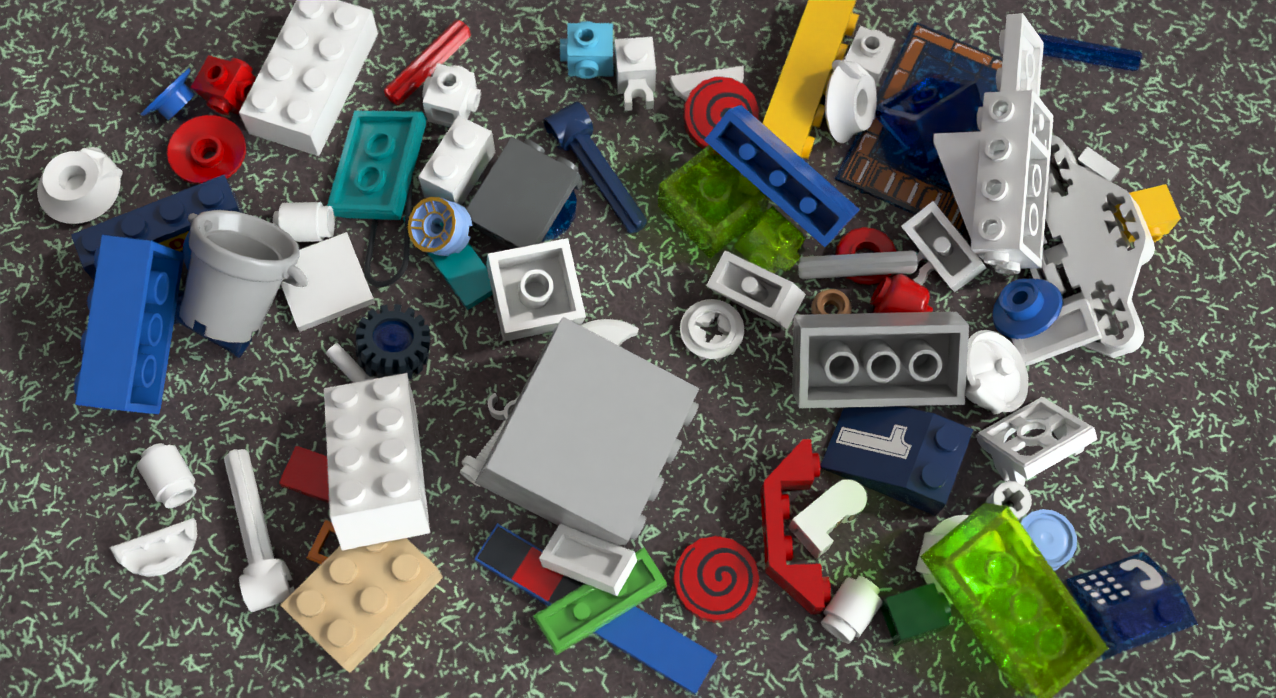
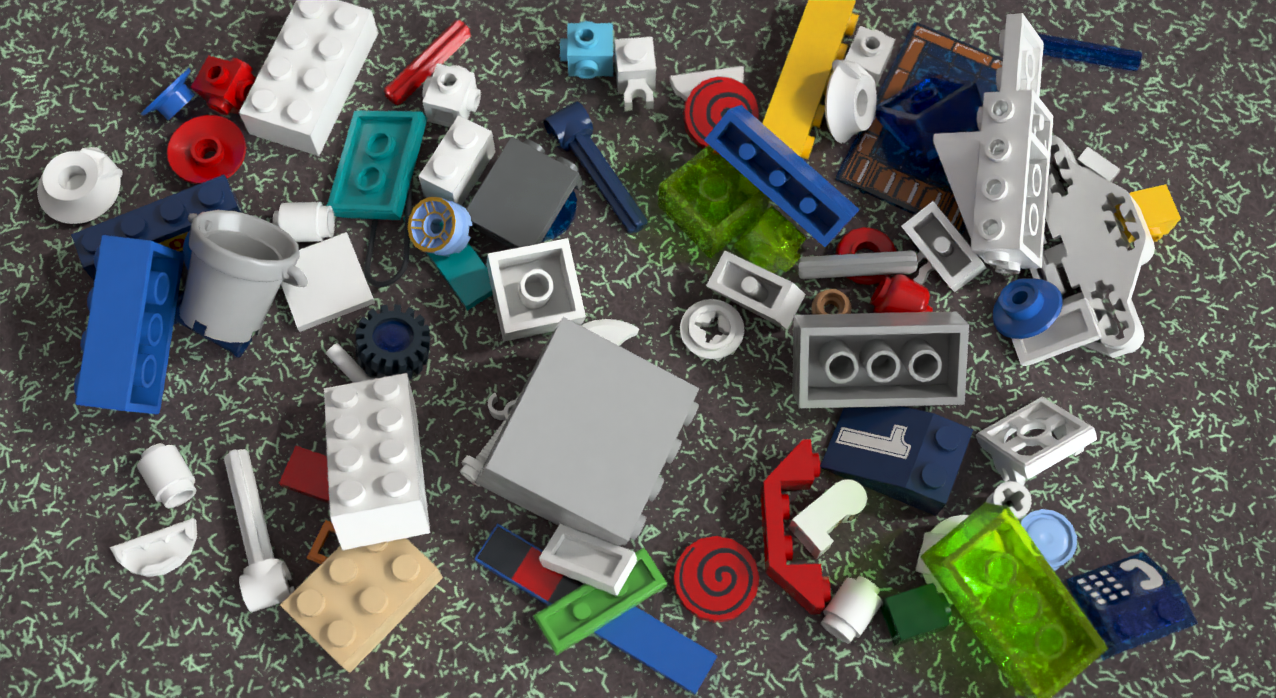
(995, 373): white piece -> none

